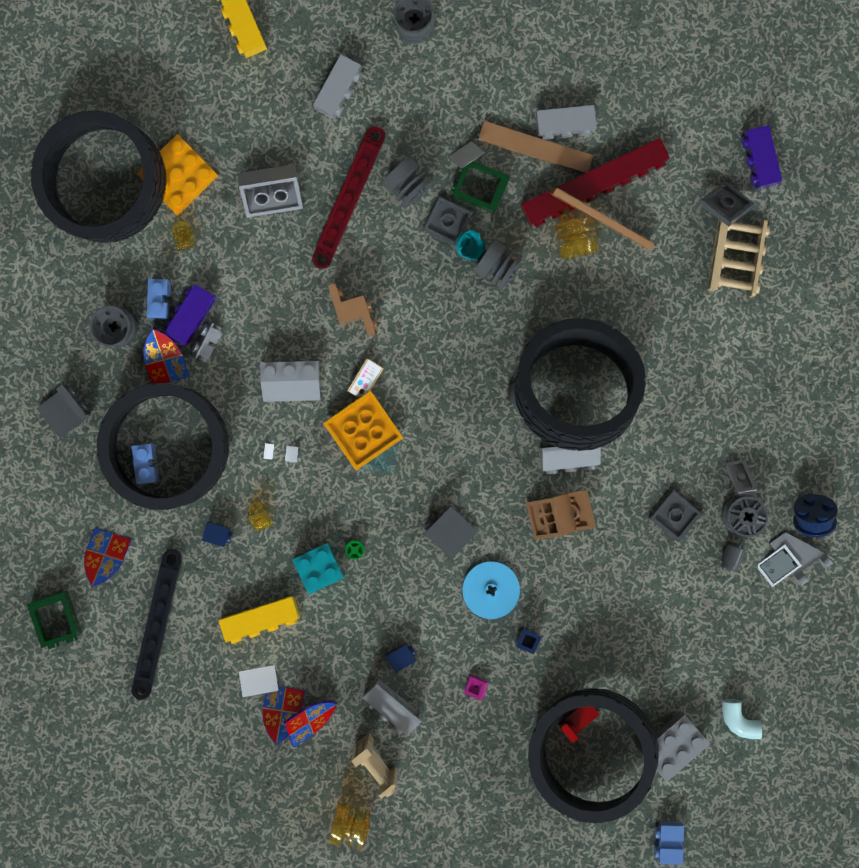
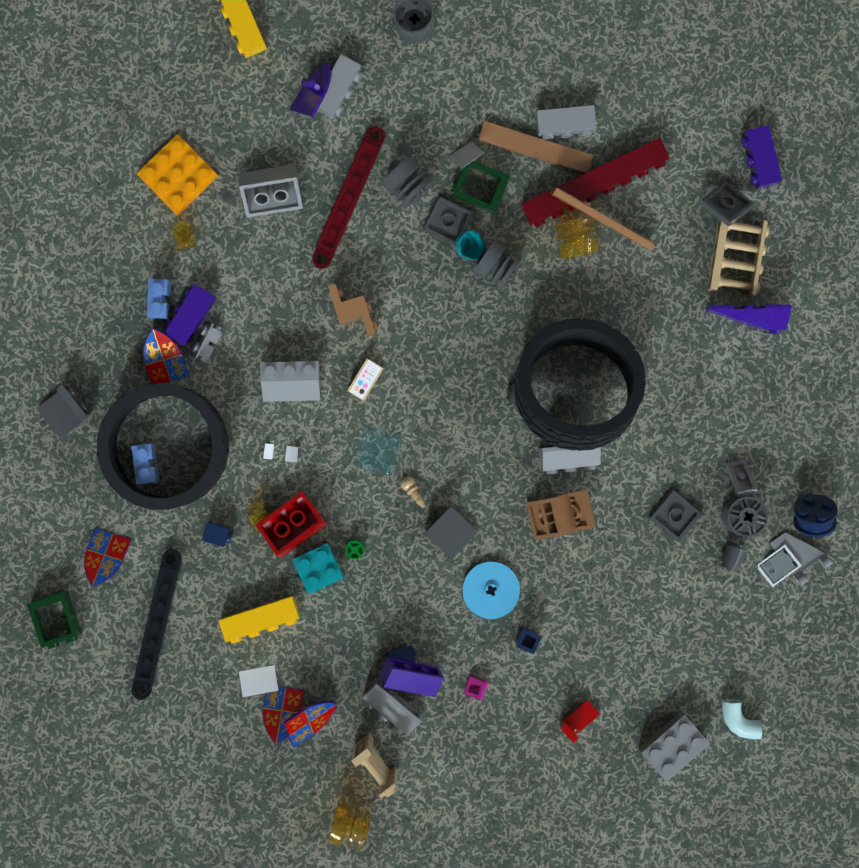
(46, 163): black tyre -> none
(102, 326): dark grey wheel -> none
(291, 525): none -> red slope
(312, 91): none -> dark purple shield
(363, 430): light orange plate -> none
(409, 485): none -> tan bar
(411, 677): none -> dark purple brick
(564, 801): black tyre -> none
(670, 842): medium blue brick -> none
(766, 318): none -> dark purple wedge

